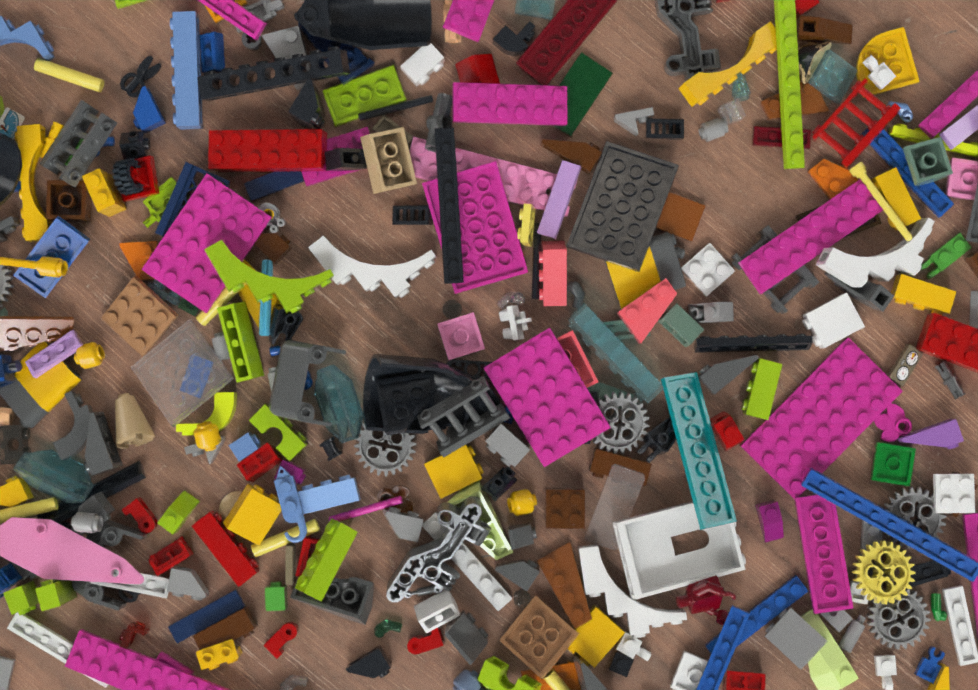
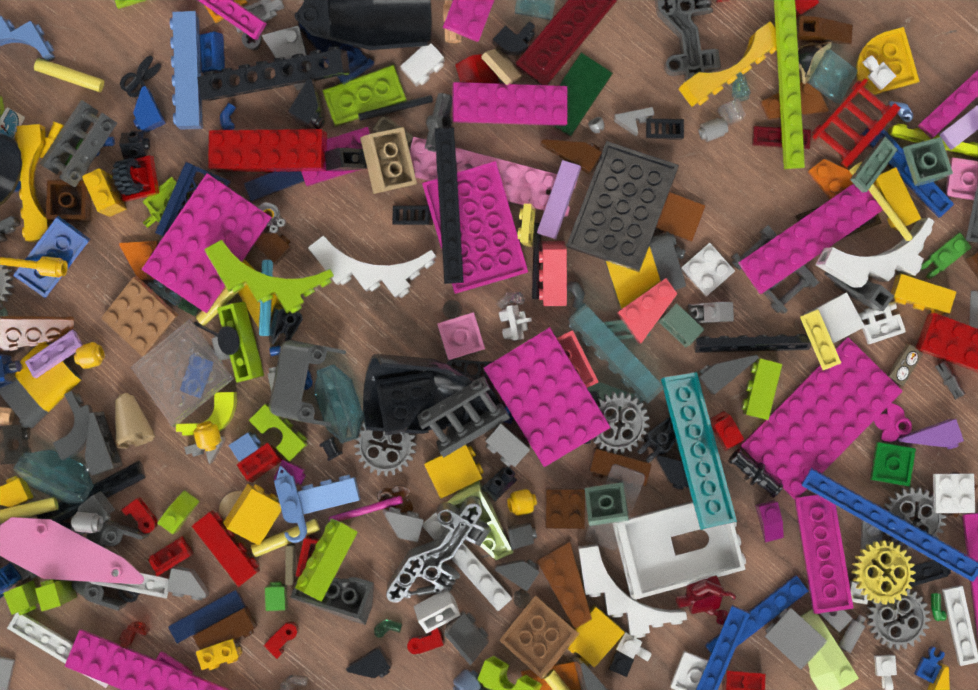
(225, 119): none -> blue arm
(227, 338): none -> black piece
(502, 66): none -> tan tile
(596, 125): none -> light grey hinge
(606, 504): none -> sand green brick
(673, 471): none -> black slope
(756, 473): none -> black piece
(820, 339): none -> light yellow plate
(873, 164): none -> sand green plate
(884, 328): none -> white plate

